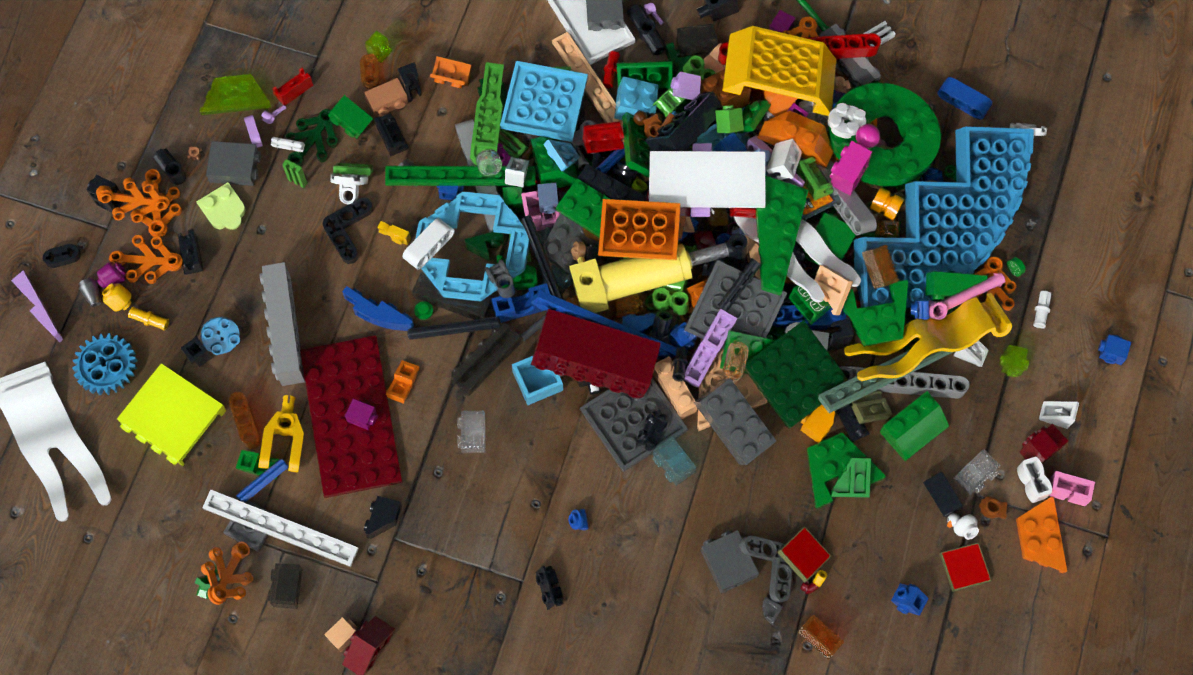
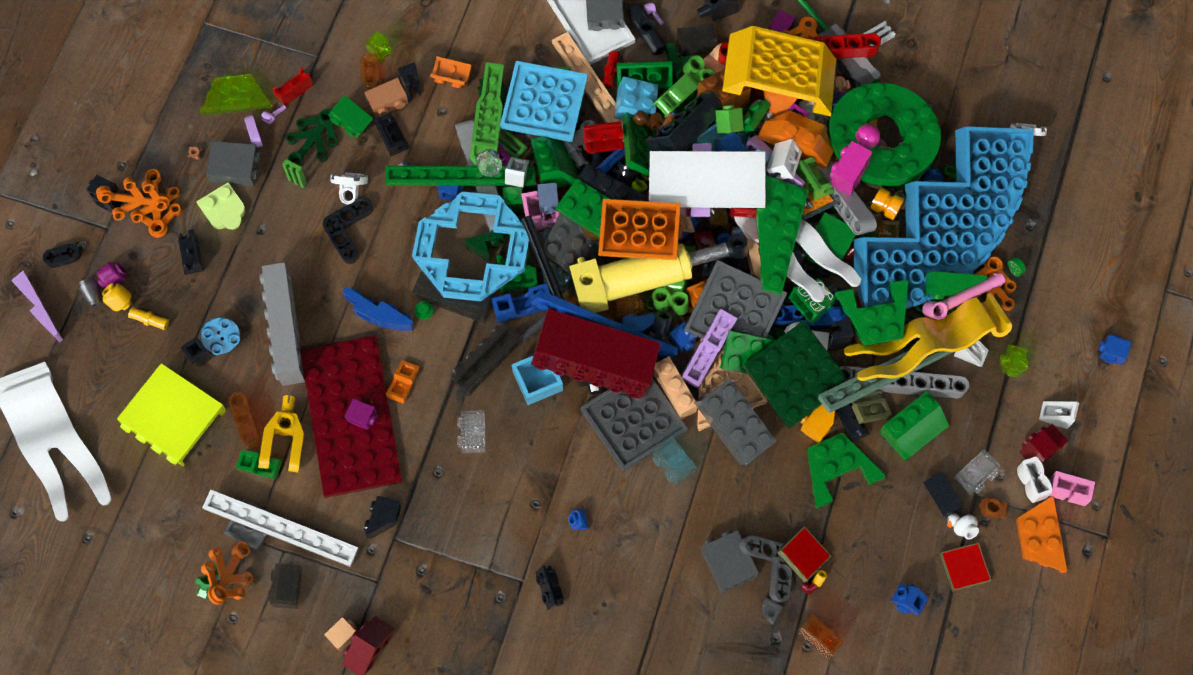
(99, 349): dark azure gear -> none
(148, 260): orange plant -> none
(170, 166): black piece -> none
(261, 481): blue axle -> none
(287, 144): white axle -> none
(351, 168): bright green tile -> none
(397, 234): yellow plate -> none
(428, 243): white beam -> none
(454, 328): black axle -> none
(499, 277): dark grey piece -> none
(562, 153): medium azure wing -> none
(578, 250): medium nougat tile -> none
(652, 124): dark orange animal -> none
(654, 423): black hinge -> none
(680, 364): black axle -> none
(686, 85): lavender brick -> none
(735, 360): clear orange plate -> none
(738, 286): black pin -> none
(834, 287): light nougat wing -> none
(846, 112): white plate -> none
(854, 479): green wing -> none
(880, 266): clear orange brick -> none
(920, 309): blue plate -> none
(964, 98): blue beam -> none
(1042, 309): white axle -> none

